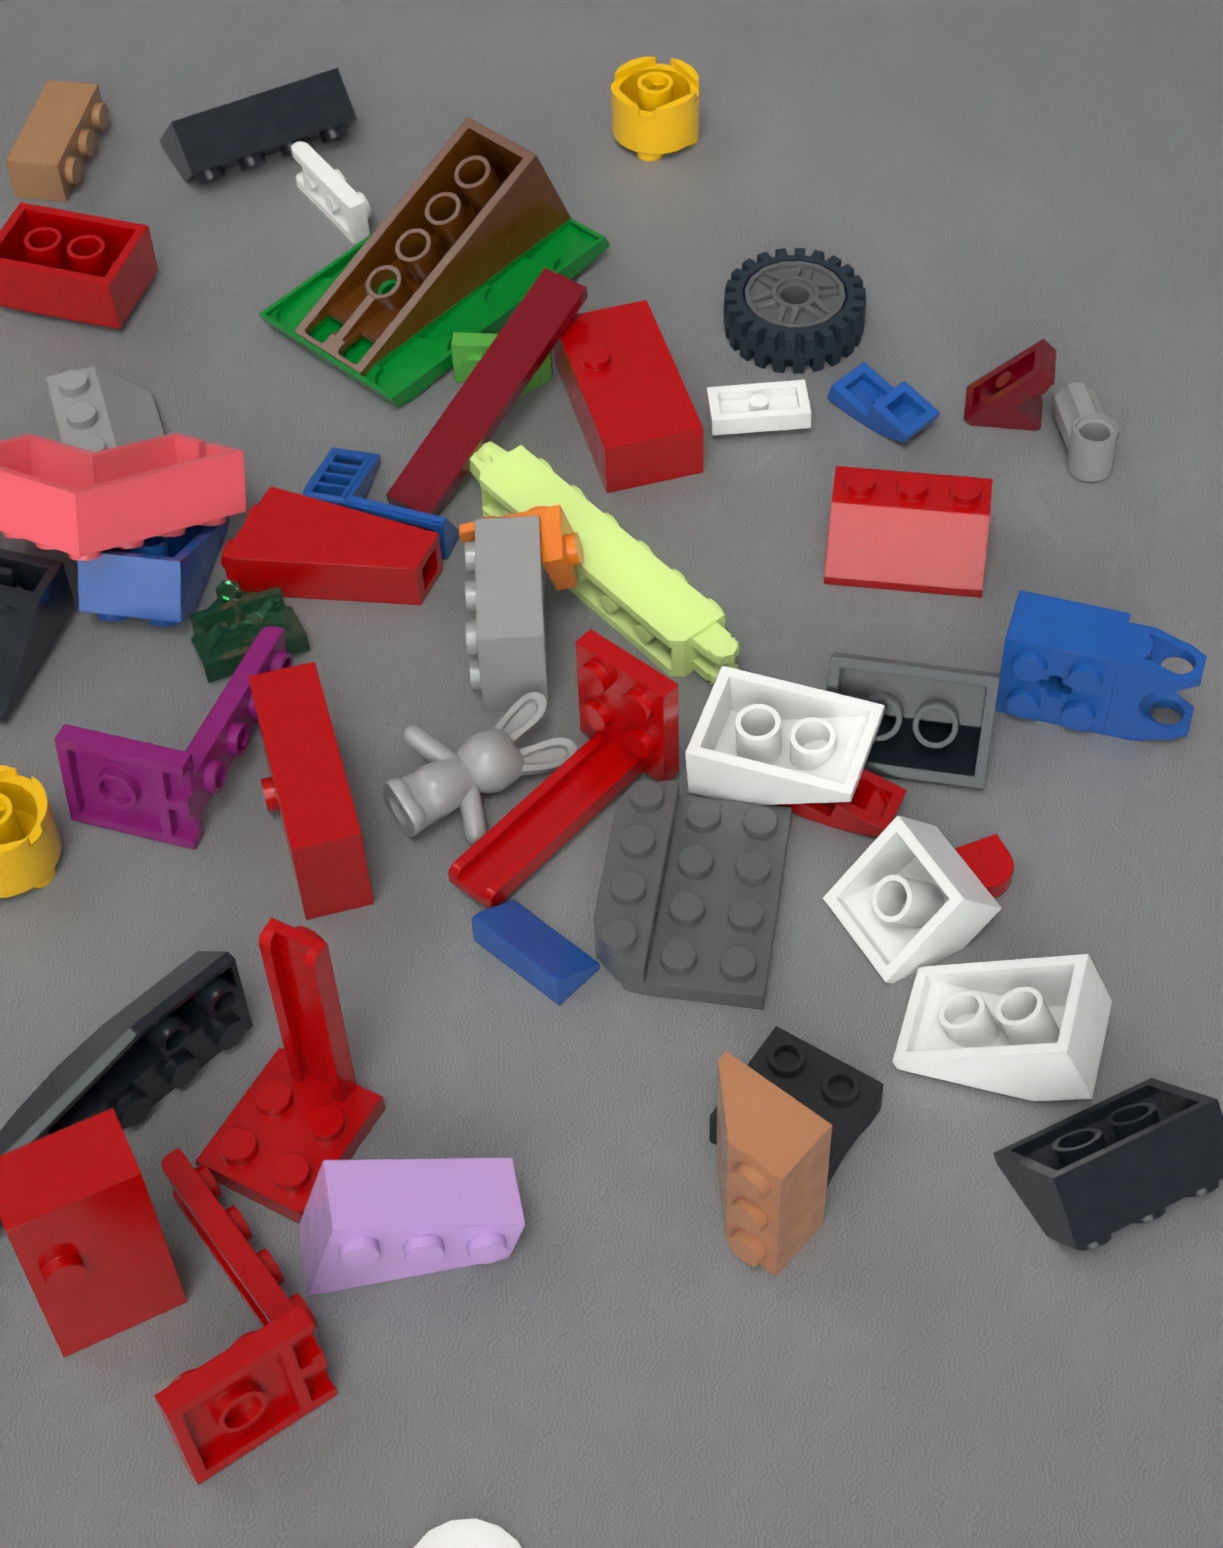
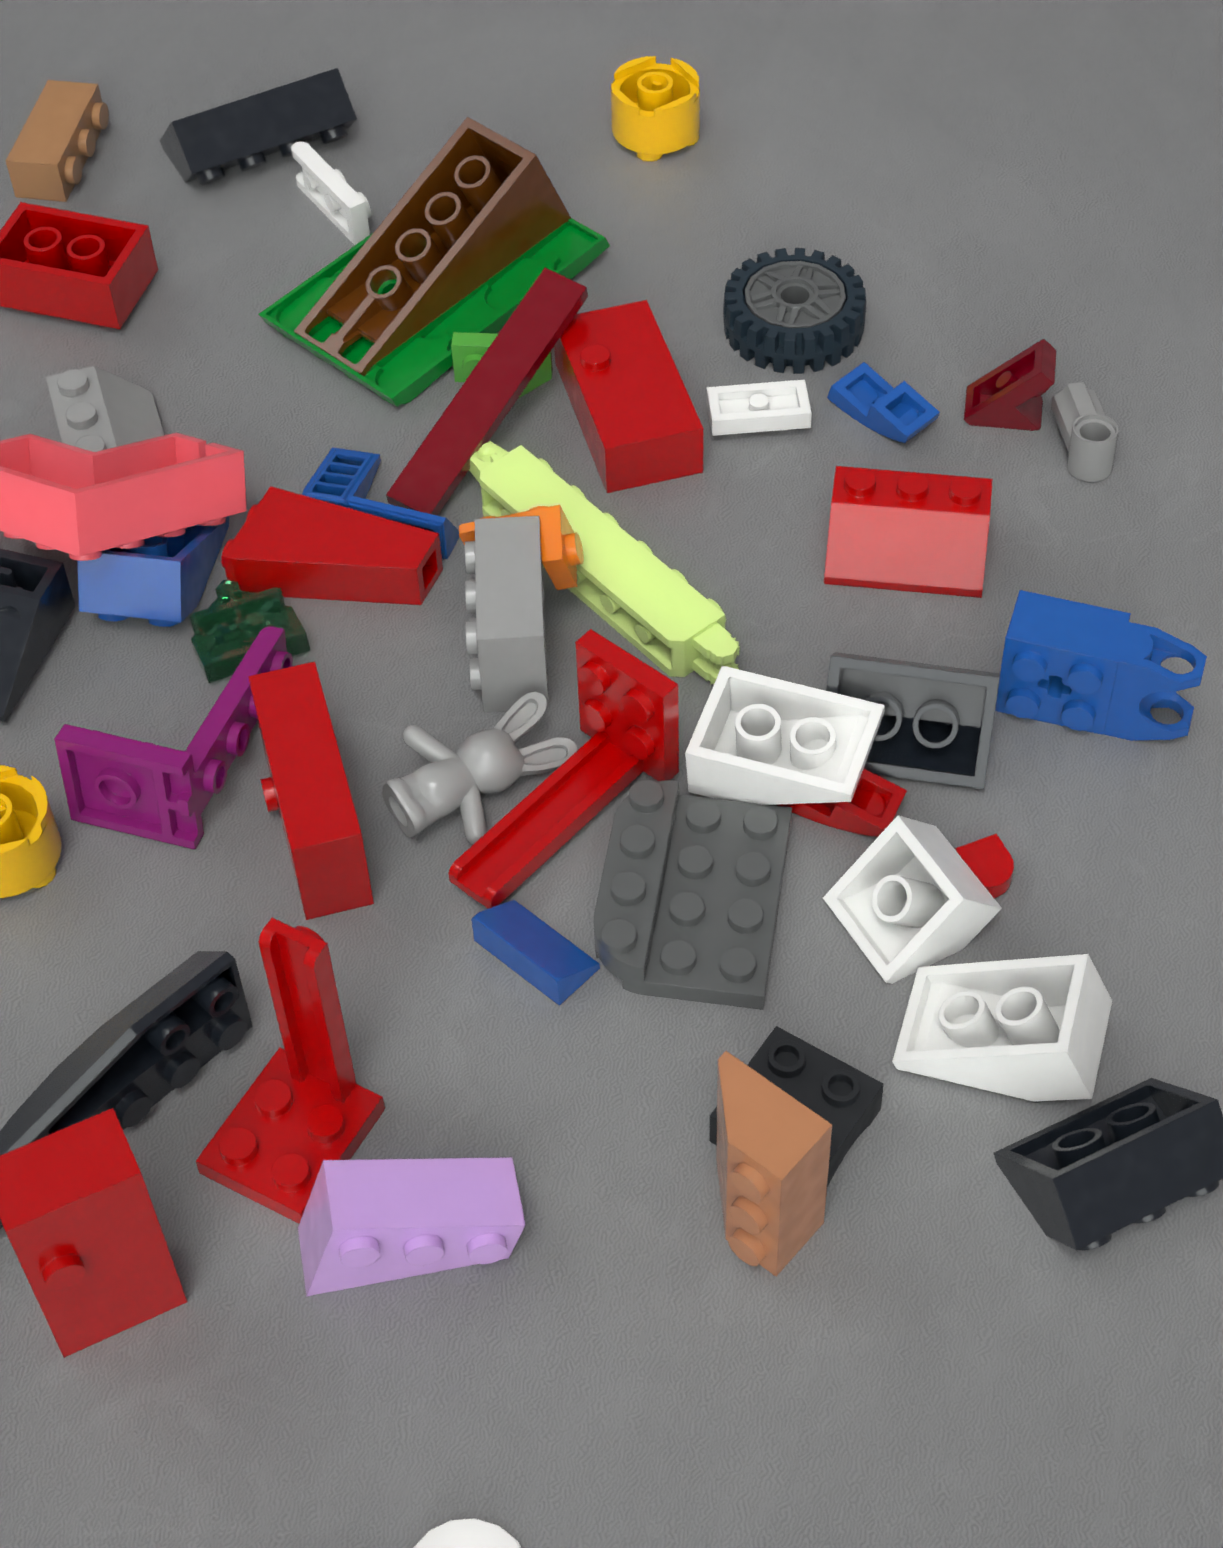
(266, 1374): red bracket -> none

